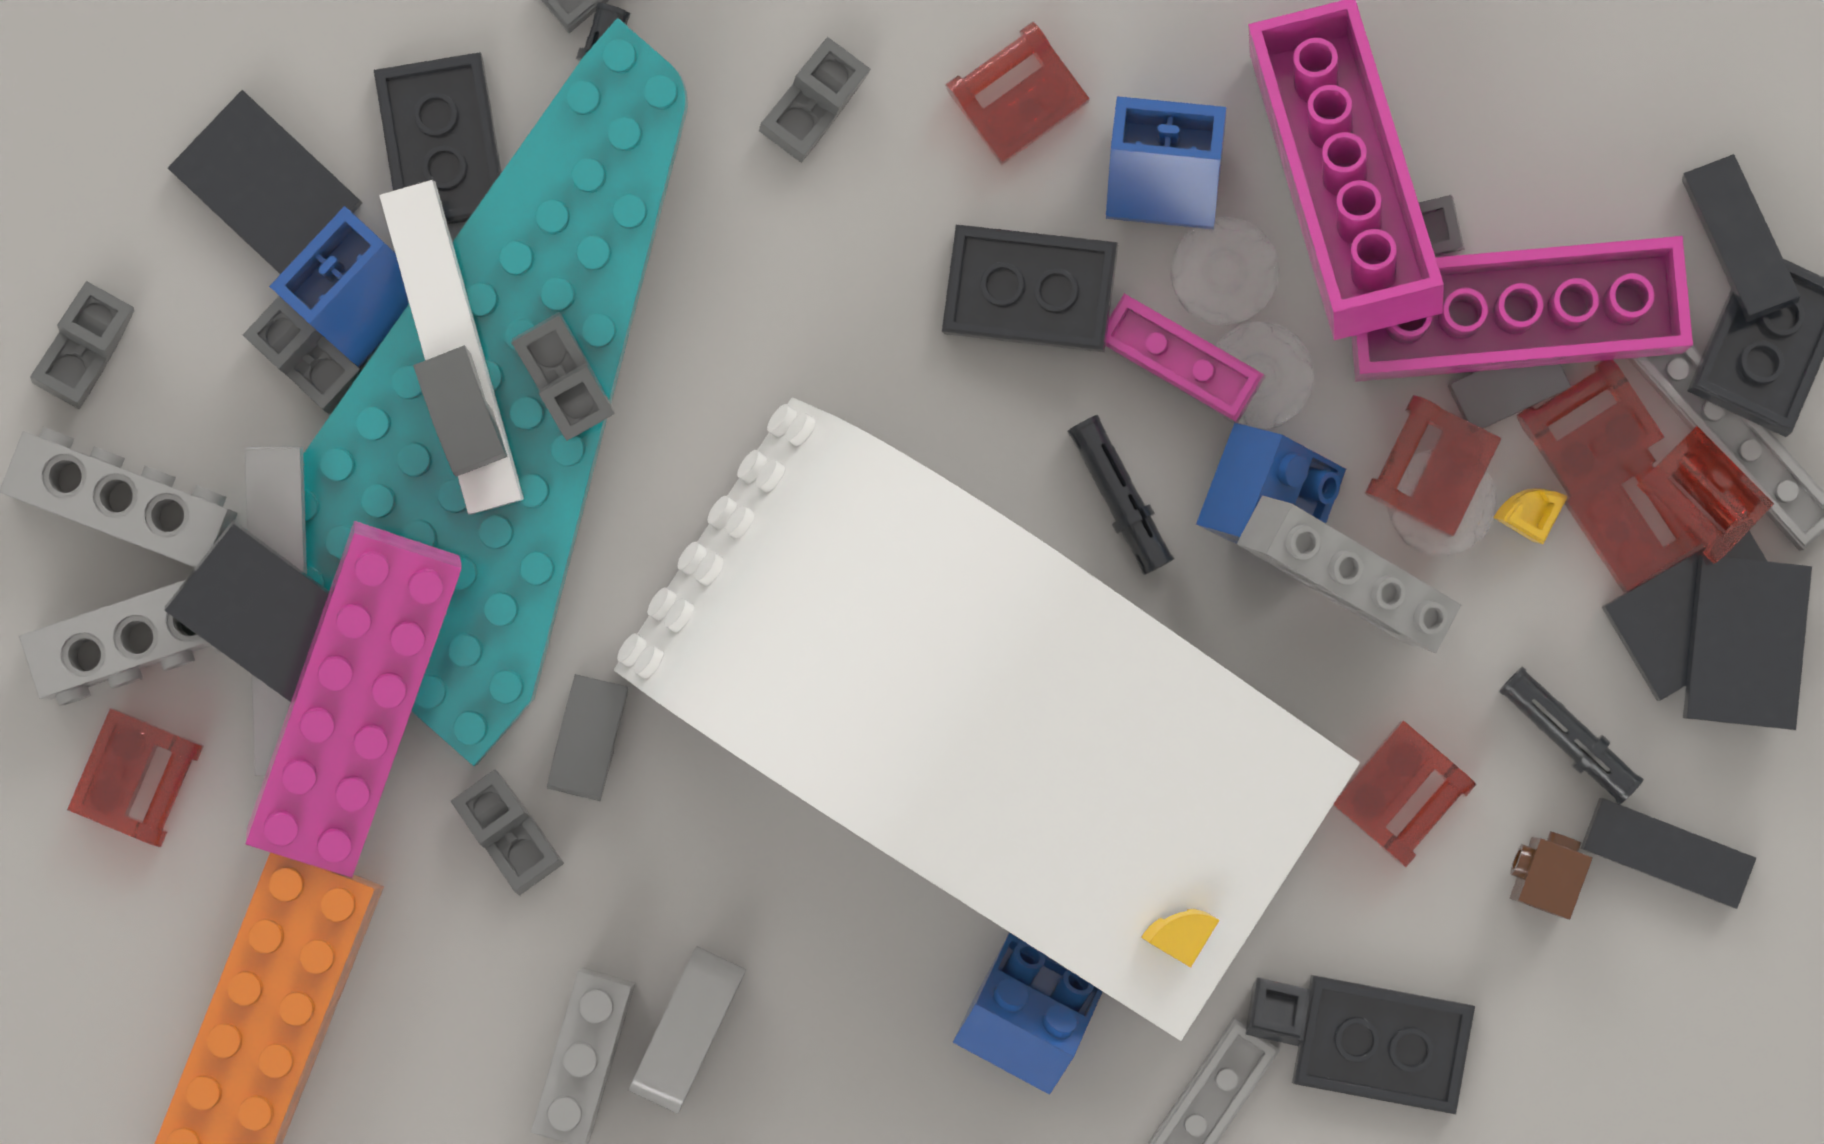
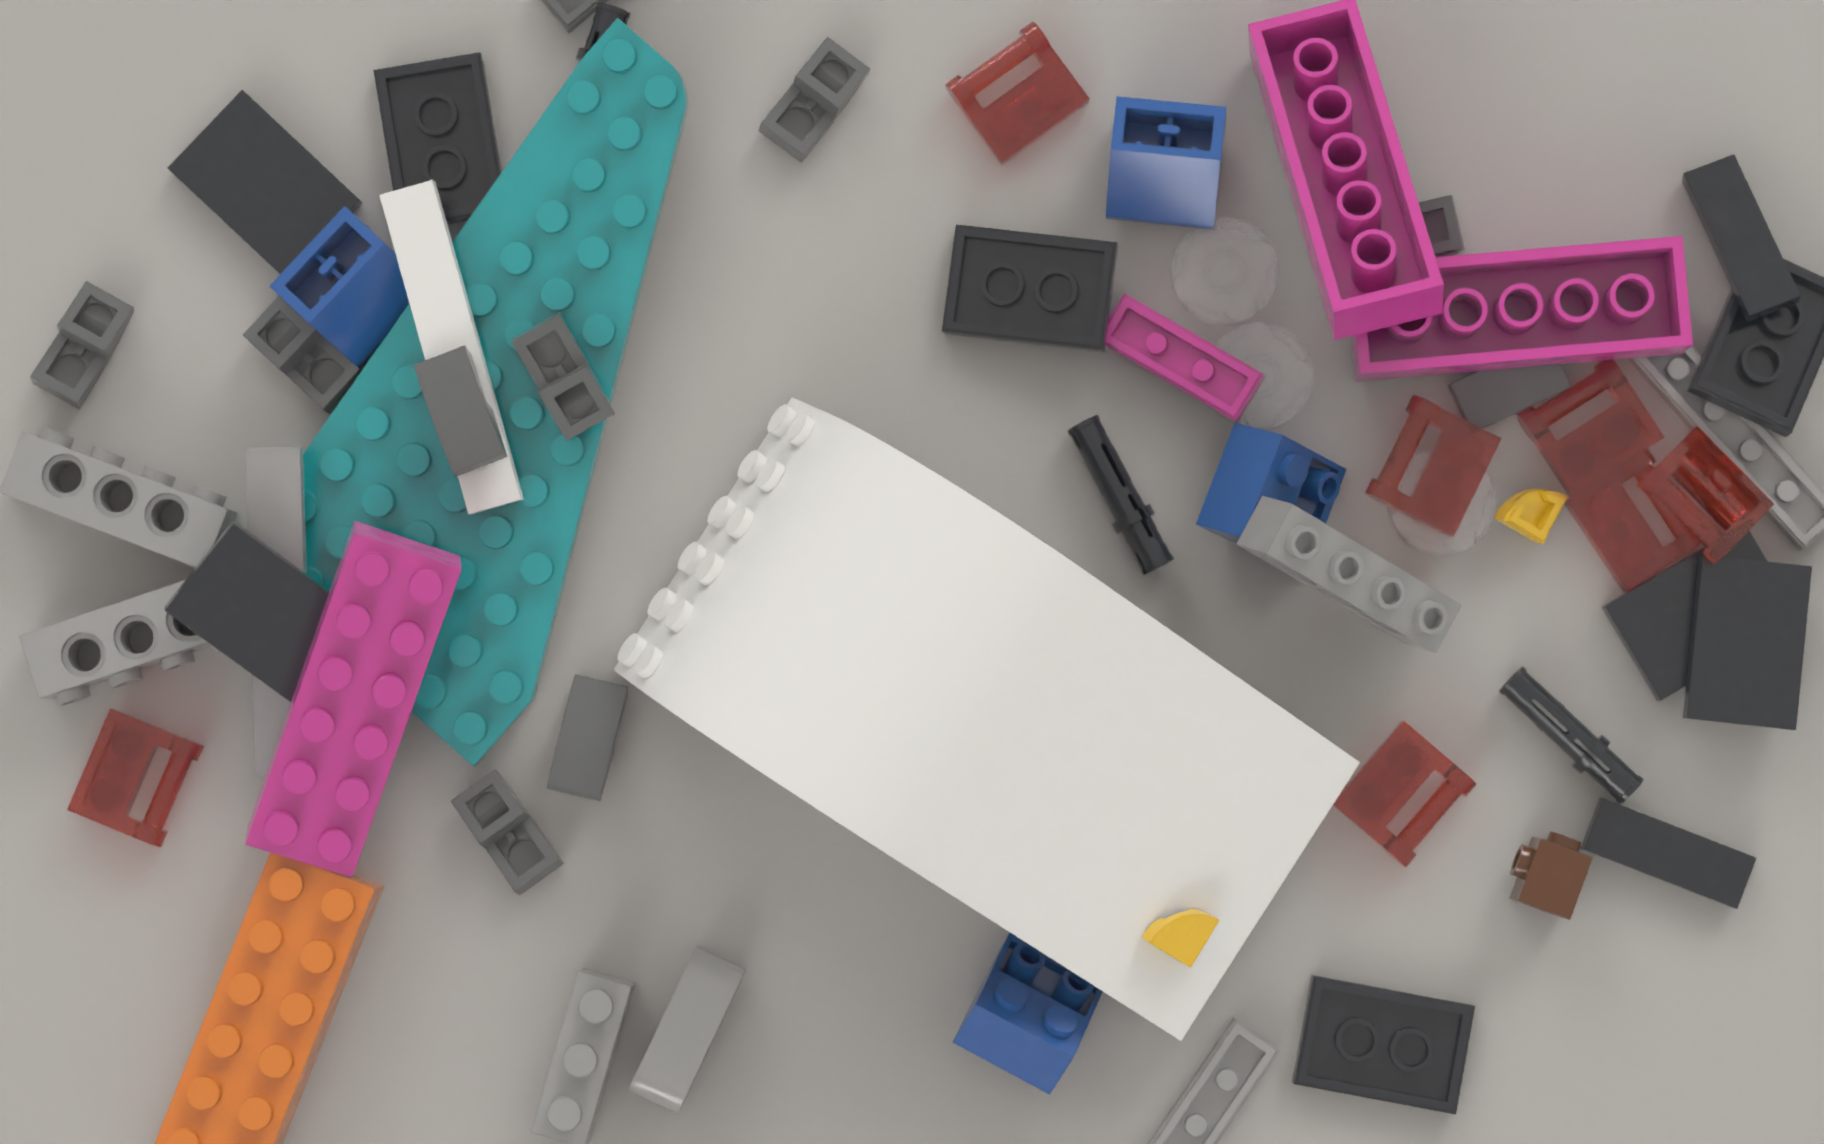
(1277, 1011): black tile -> none

